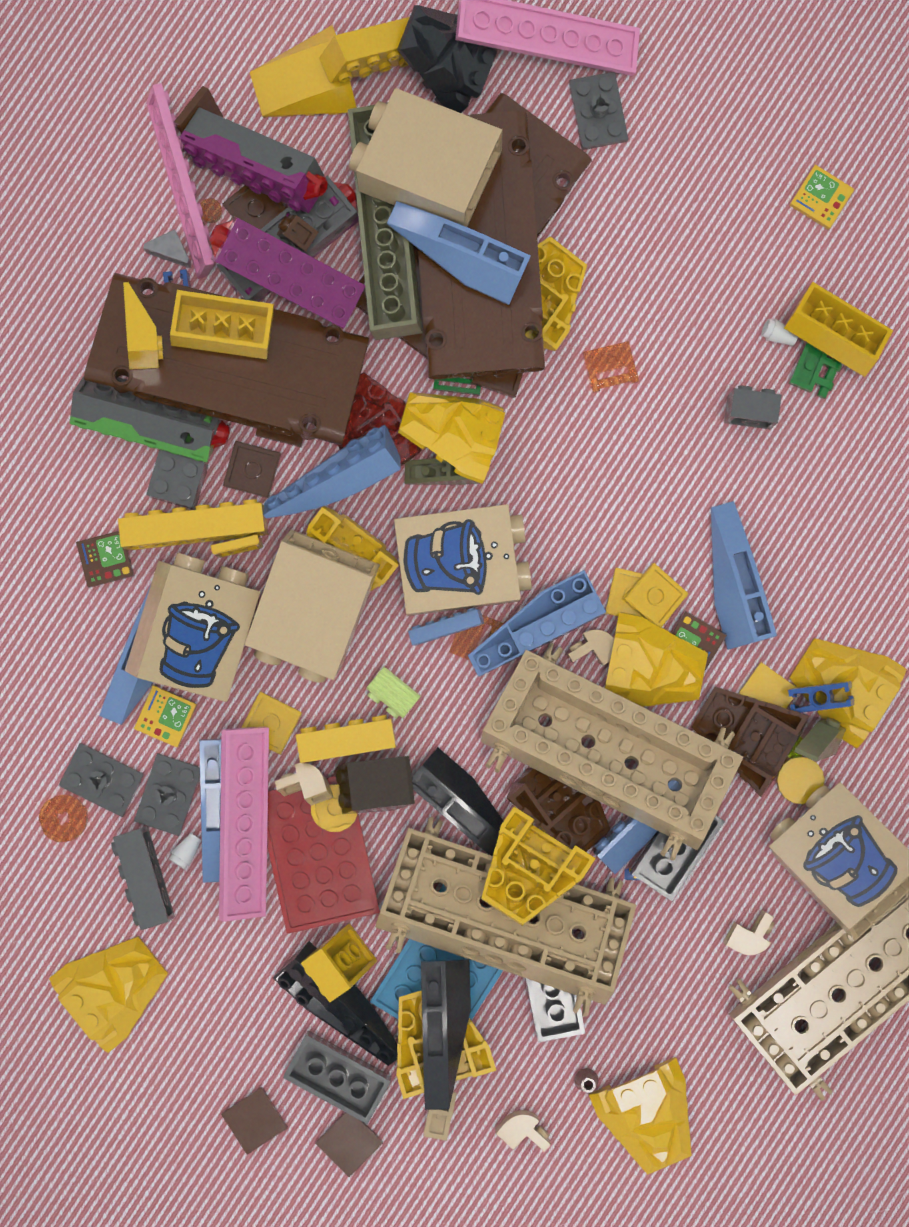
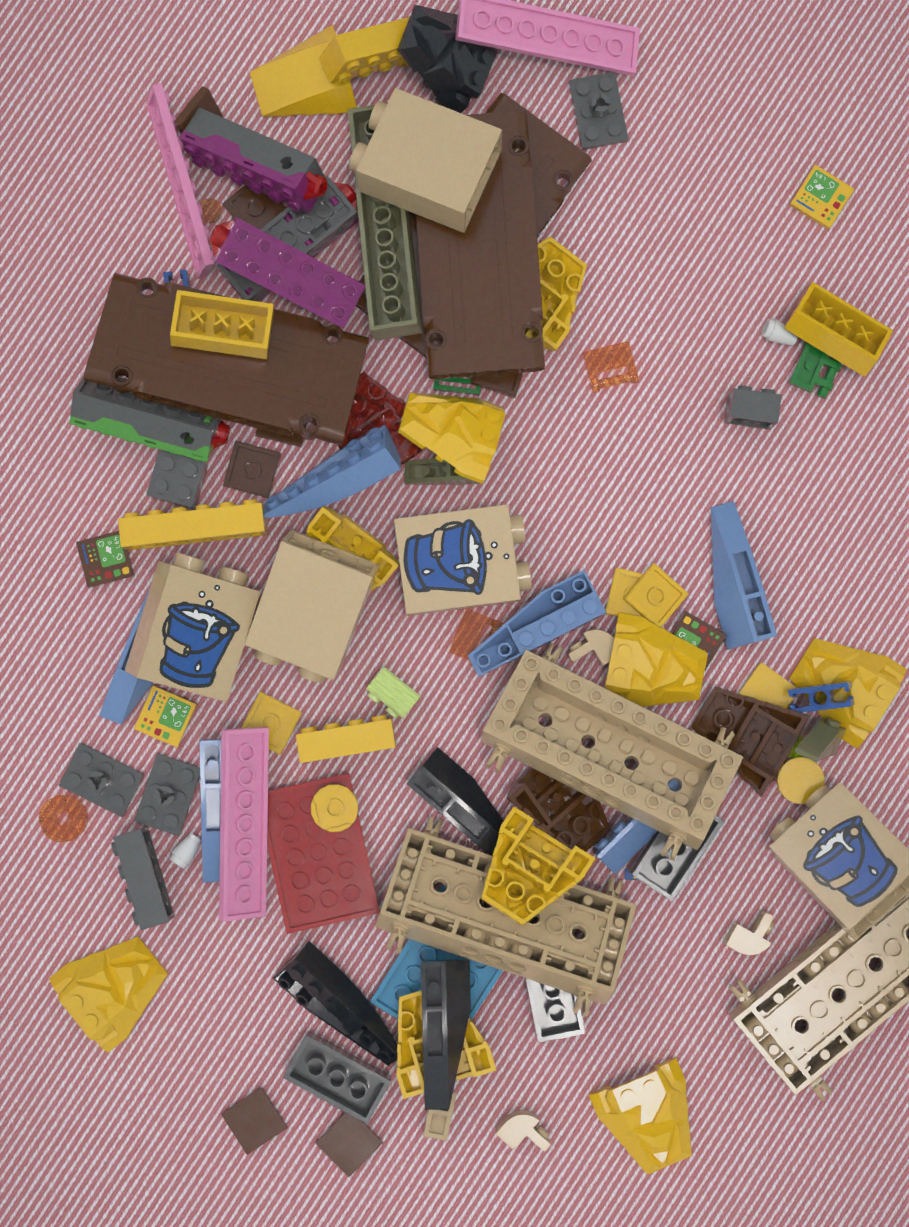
(142, 339): yellow slope -> none
(168, 248): flat silver slope -> none
(237, 546): yellow tile -> none
(297, 232): reddish brown bracket -> none
(309, 780): tan brick -> none
(339, 962): yellow slope -> none
(375, 785): dark brown slope -> none
(446, 626): medium blue piece -> none
(462, 252): medium blue wedge -> none
(586, 1075): reddish brown cone -> none

